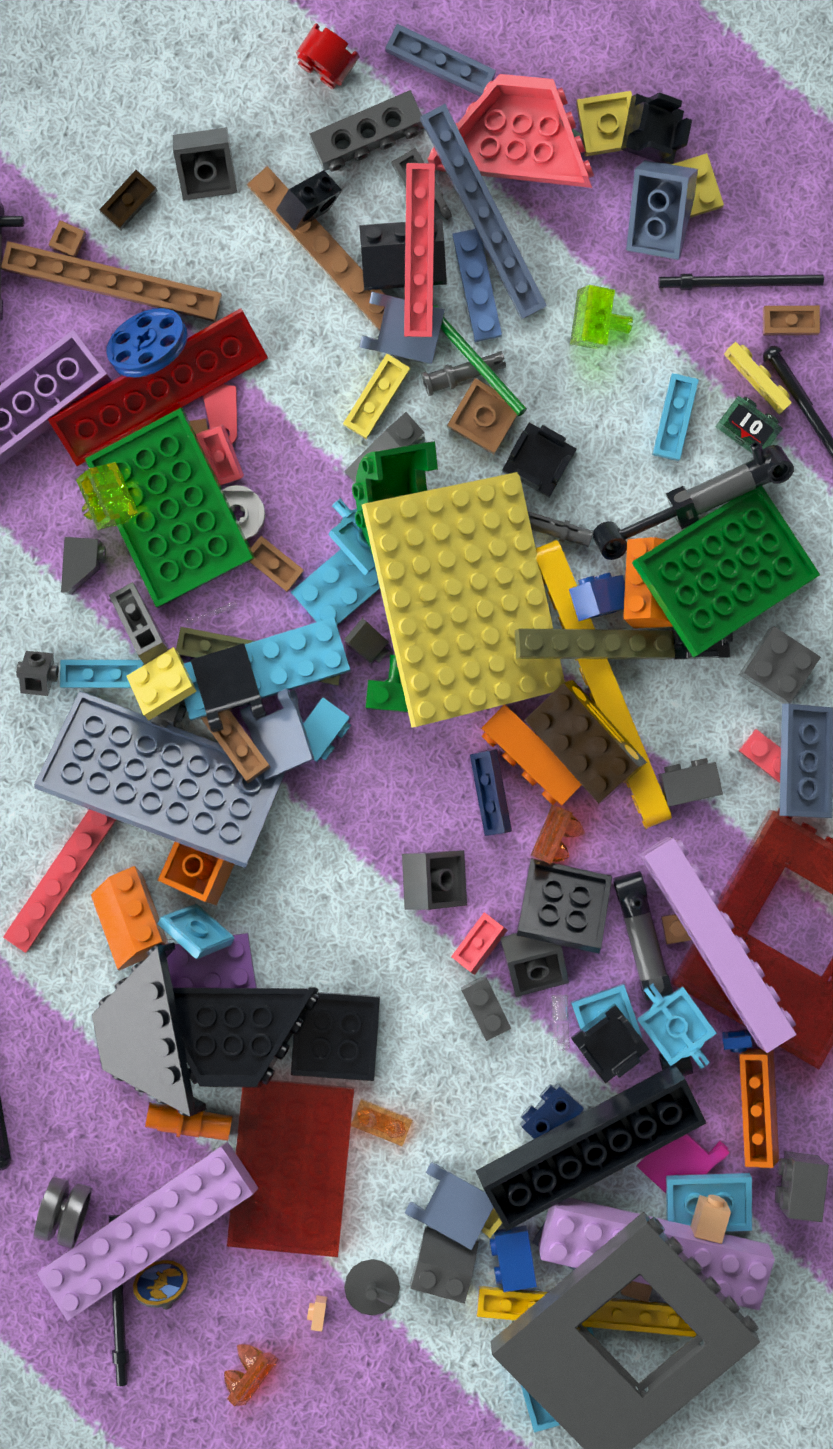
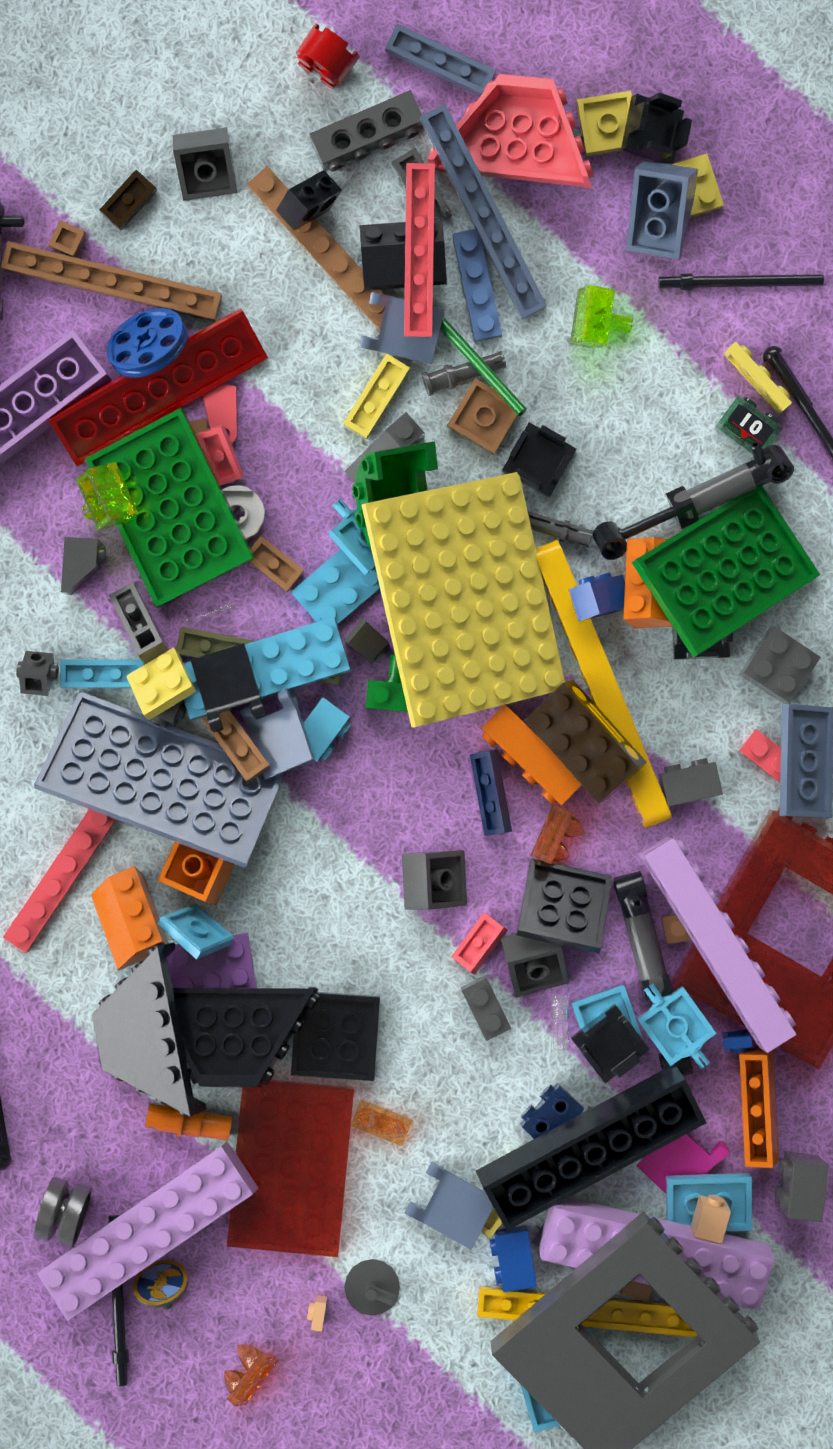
(443, 1266): dark grey slope -> none
(594, 644): olive plate -> none
(675, 417): medium azure plate -> none
(791, 320): medium nougat plate -> none

